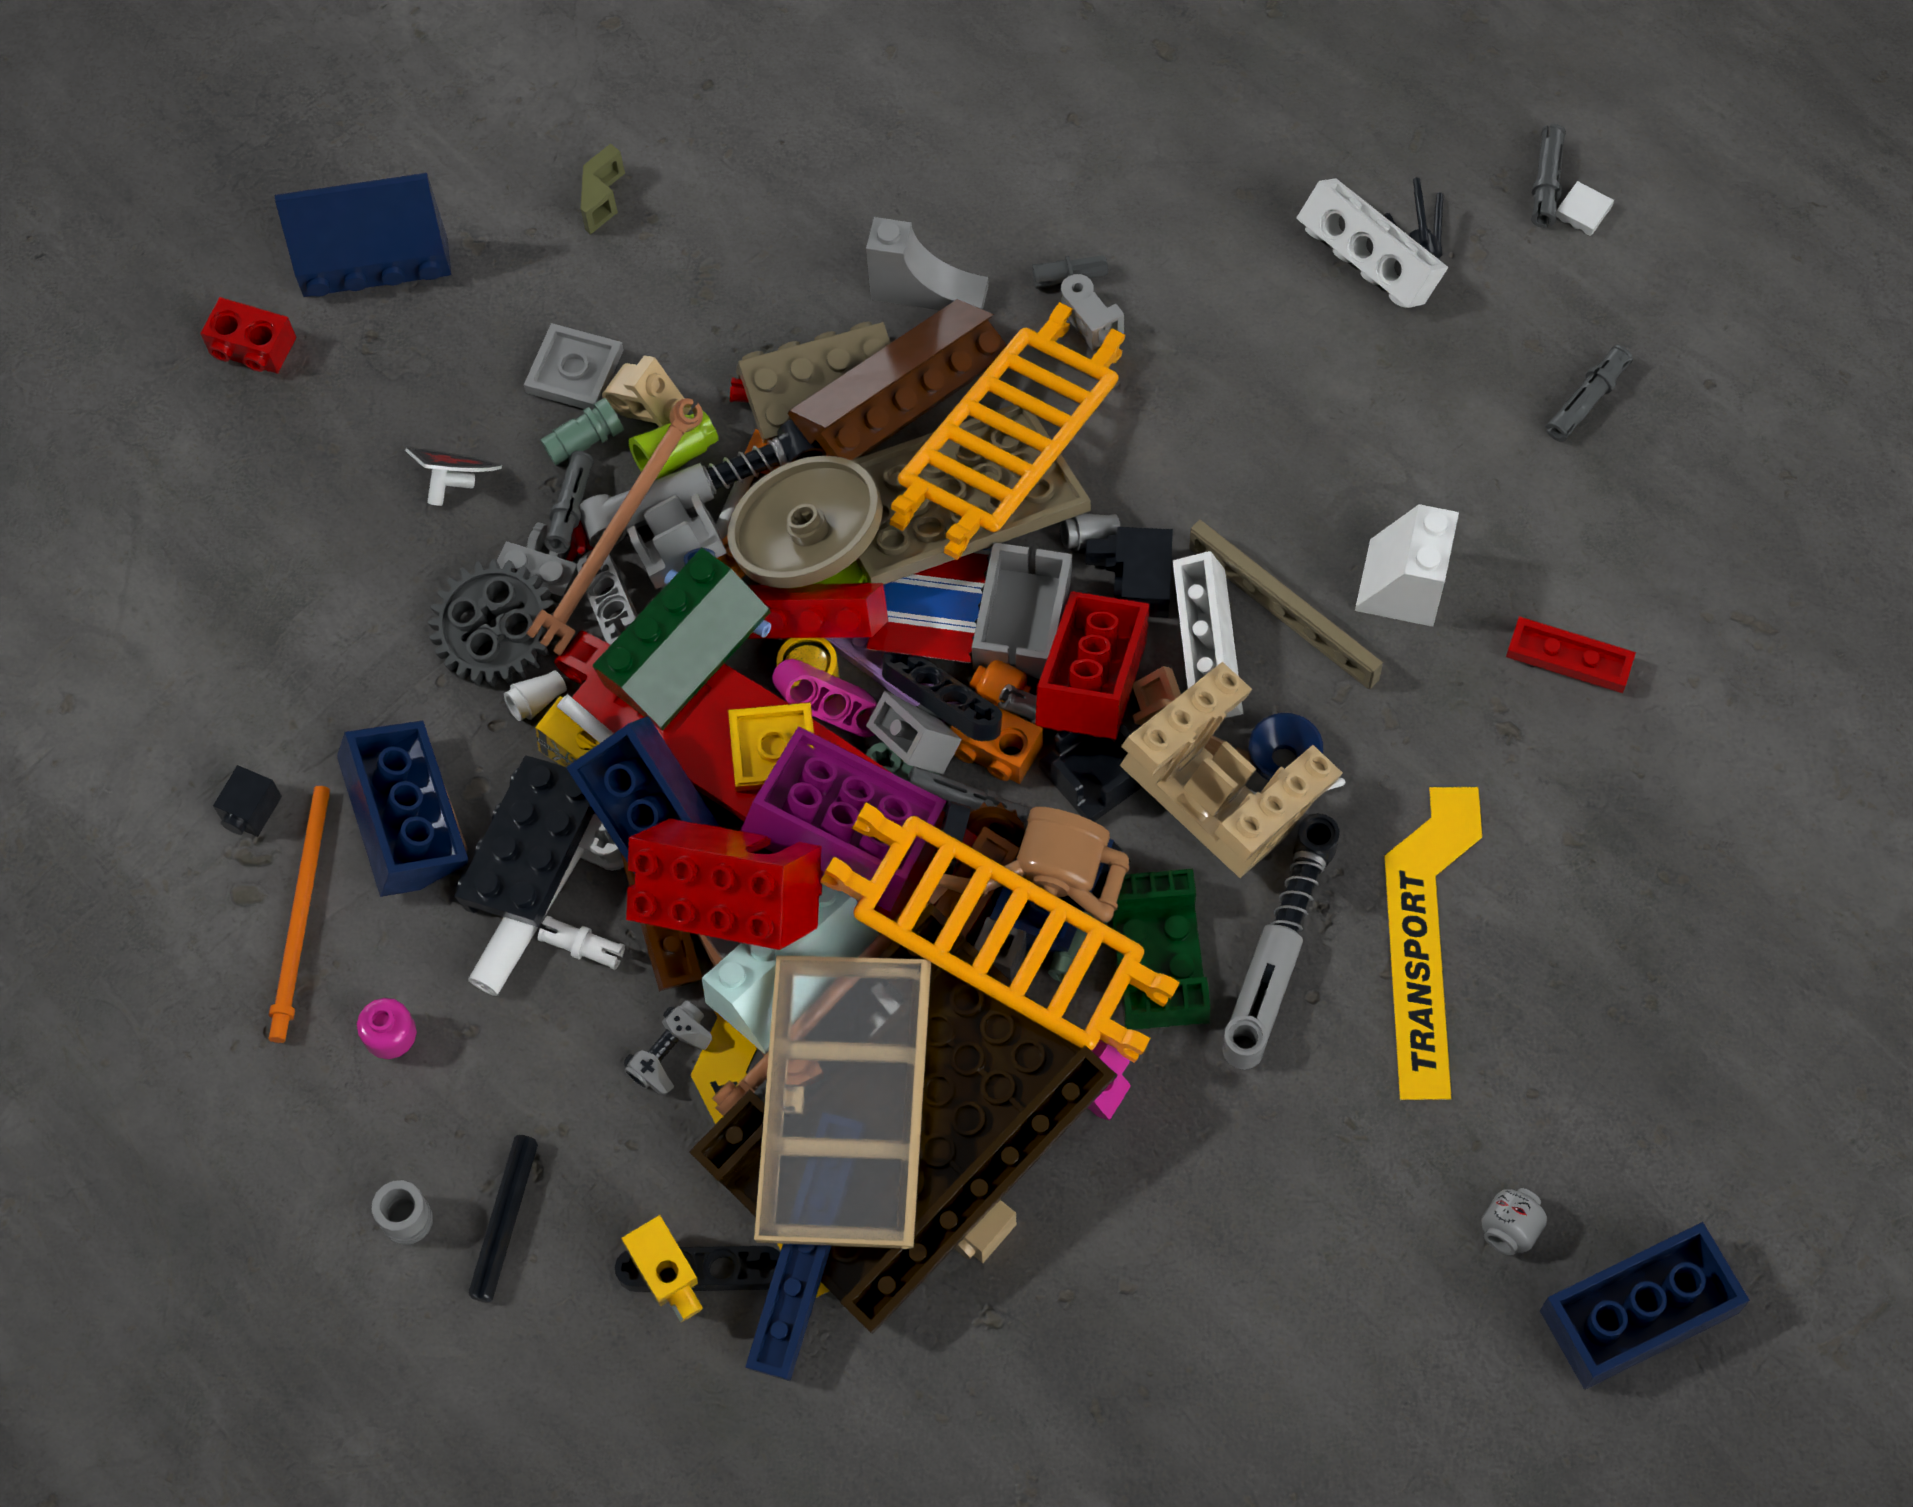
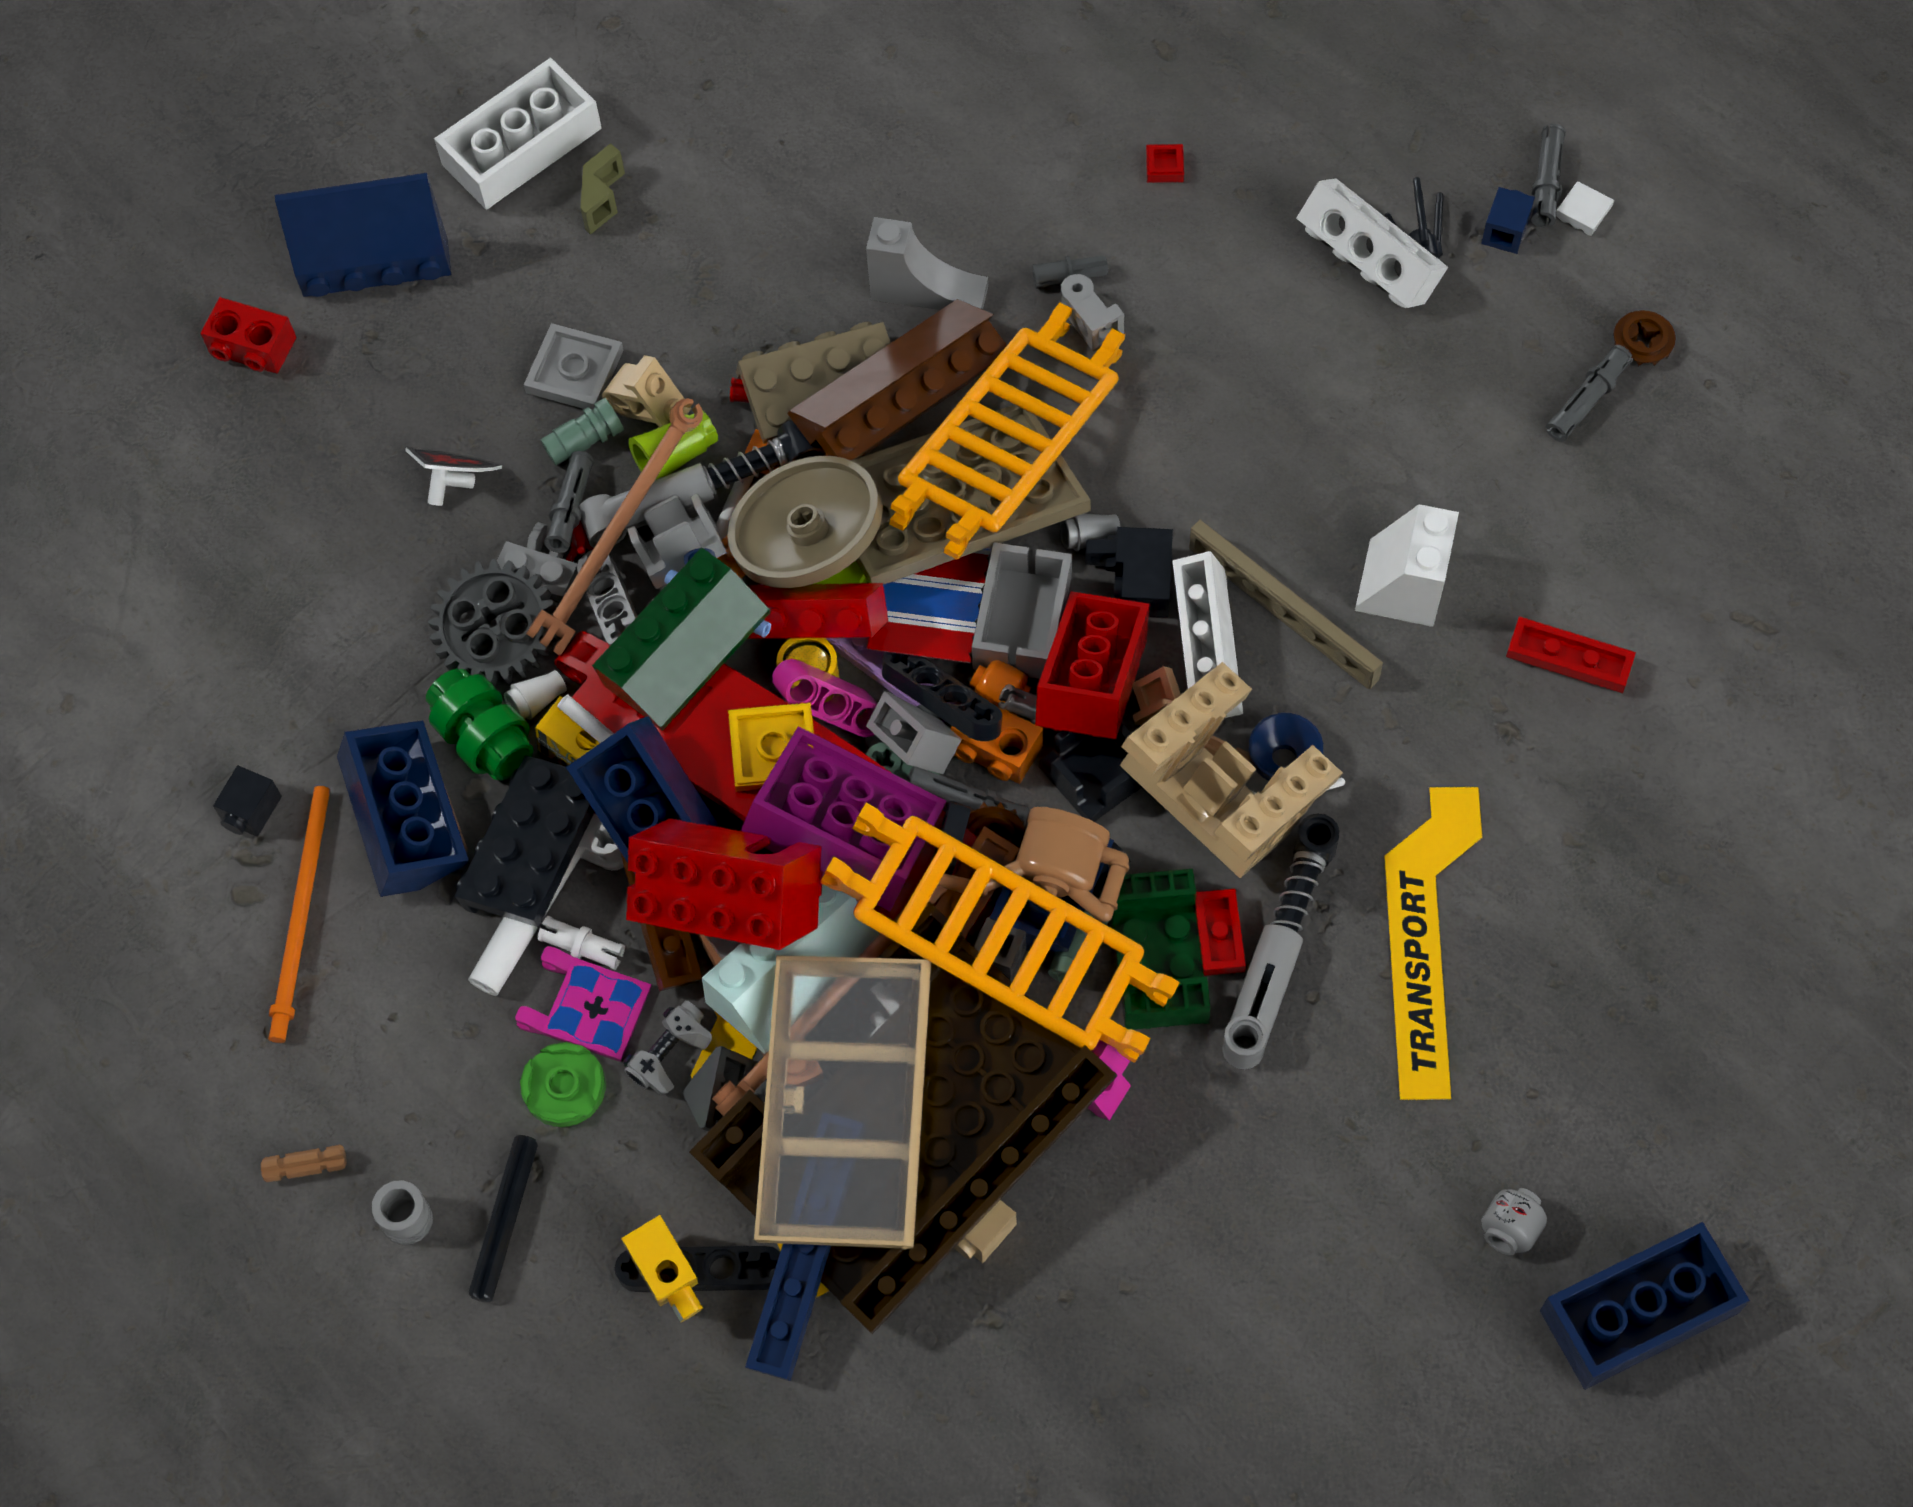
(303, 1163): none -> medium nougat axle
(386, 1028): dark pink head -> none
(471, 714): none -> green piece
(518, 133): none -> white brick
(563, 1084): none -> bright green tile
(591, 1008): none -> dark pink flag
(711, 1077): none -> dark grey slope
(1165, 163): none -> red tile
(1219, 932): none -> red plate
(1508, 220): none -> dark blue brick
(1650, 326): none -> reddish brown gear

